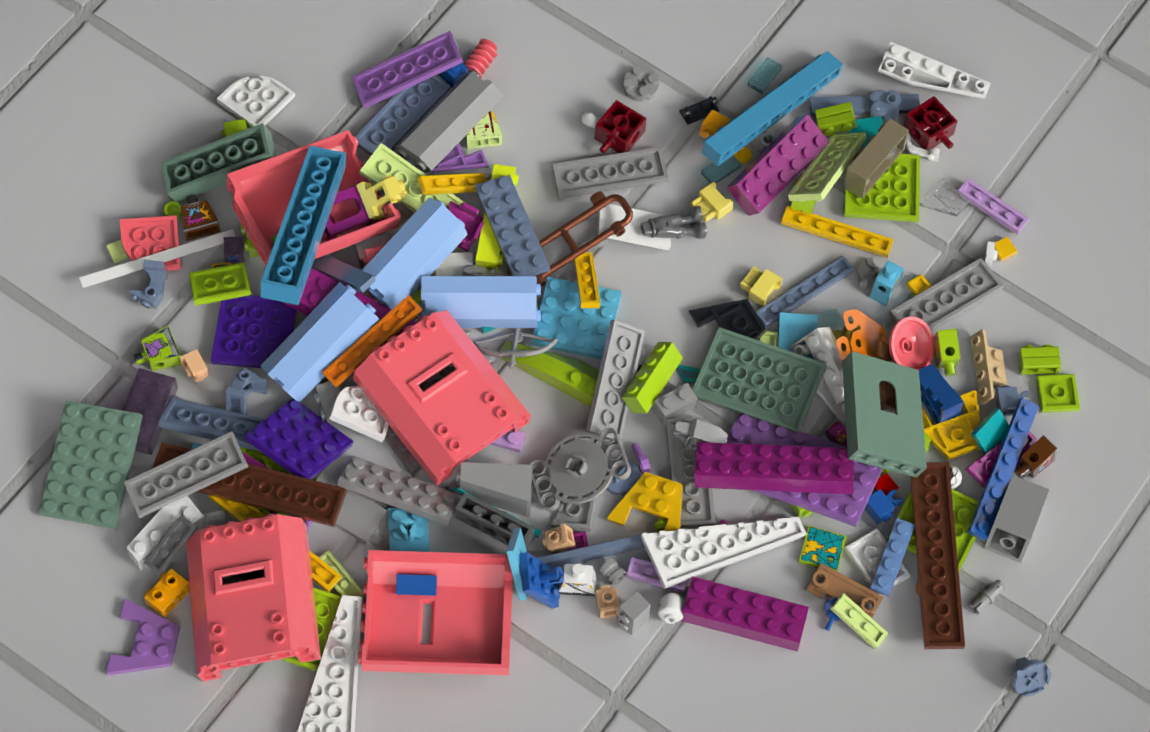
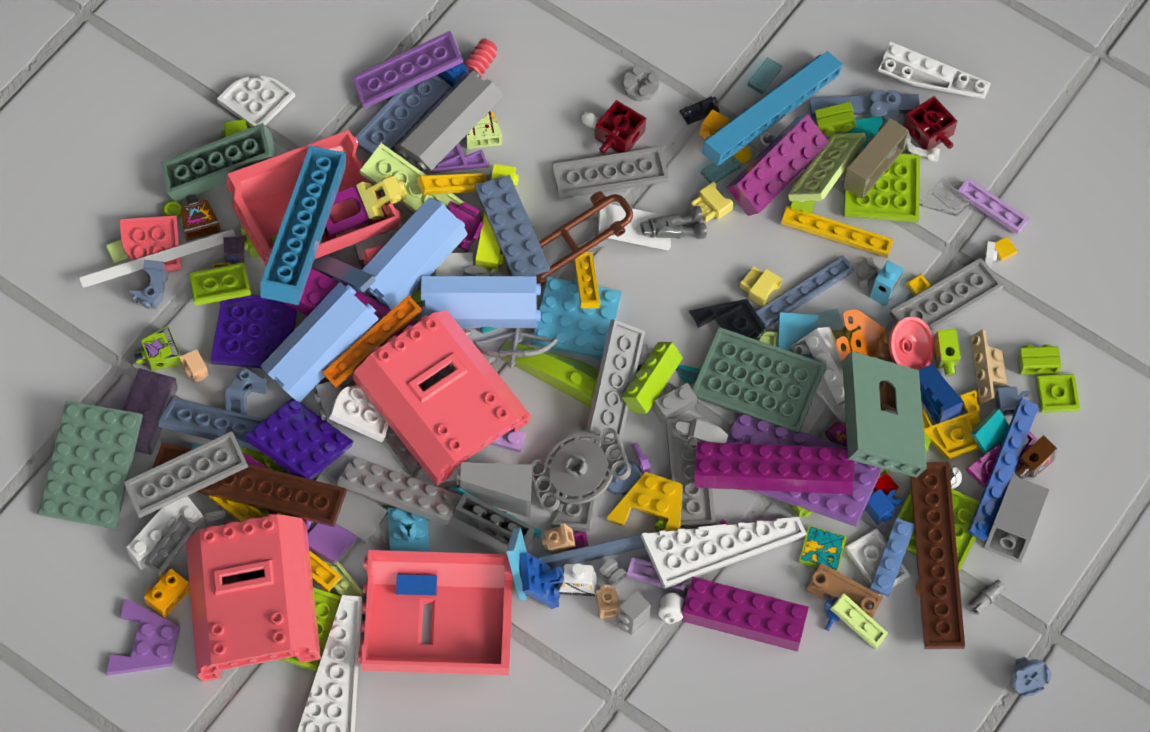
(330, 541): none -> medium lavender tile

